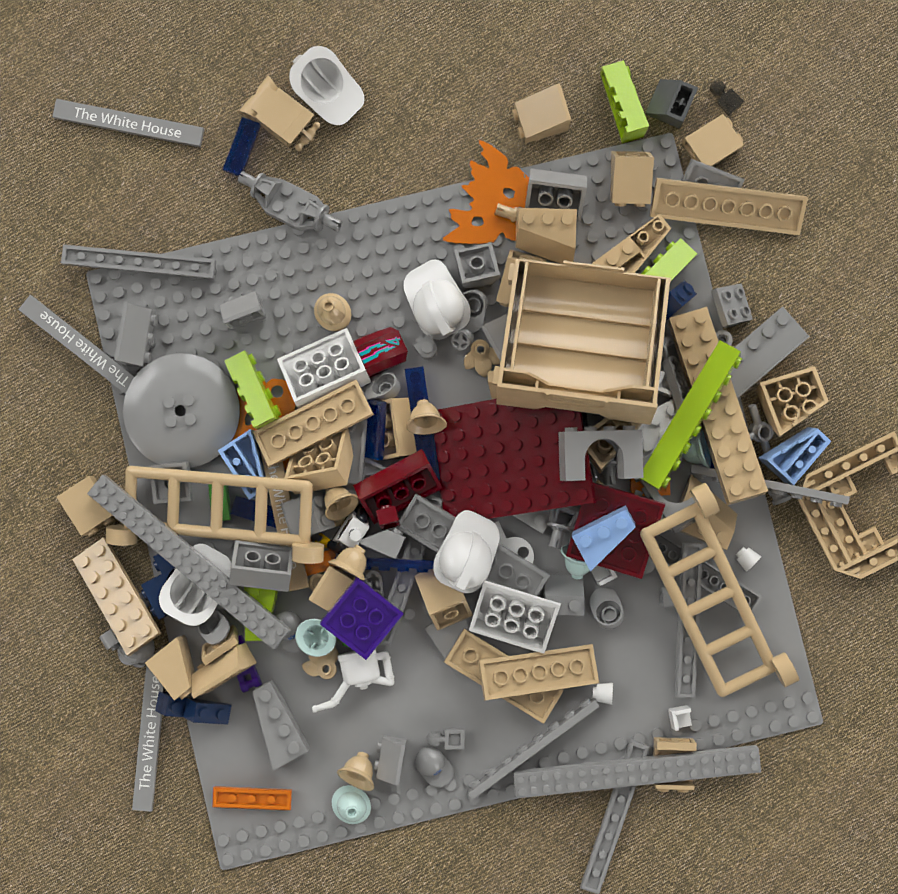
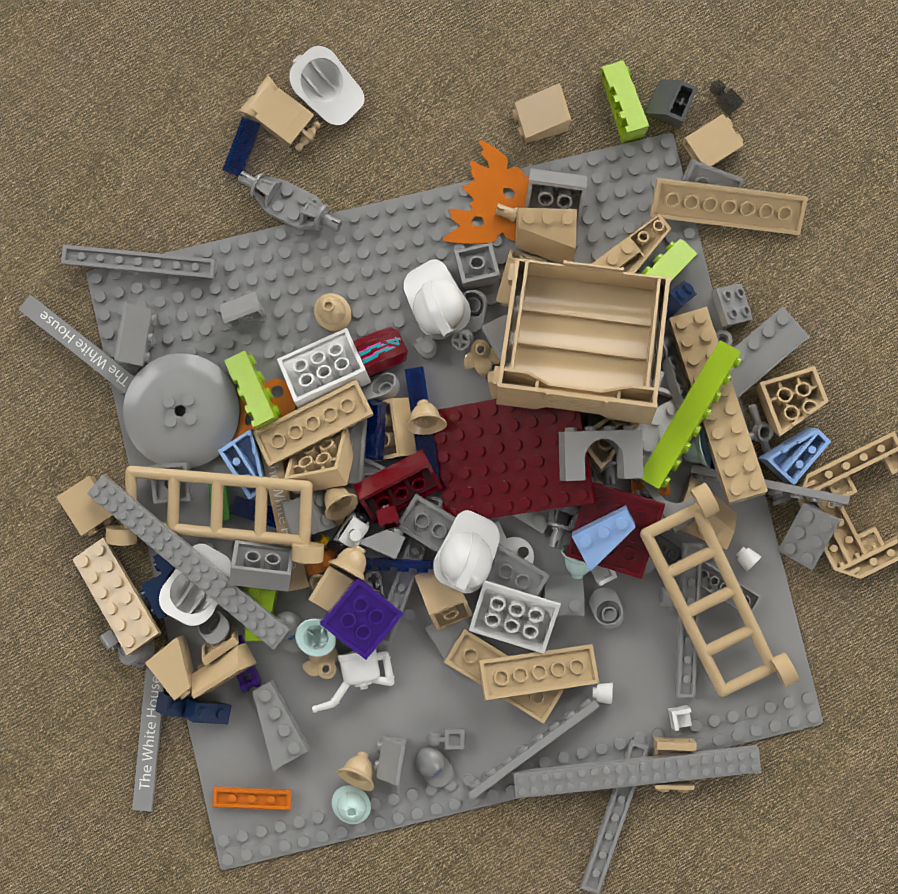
(128, 123): light grey tile -> none
(631, 178): tan slope -> none
(809, 535): none -> light grey plate

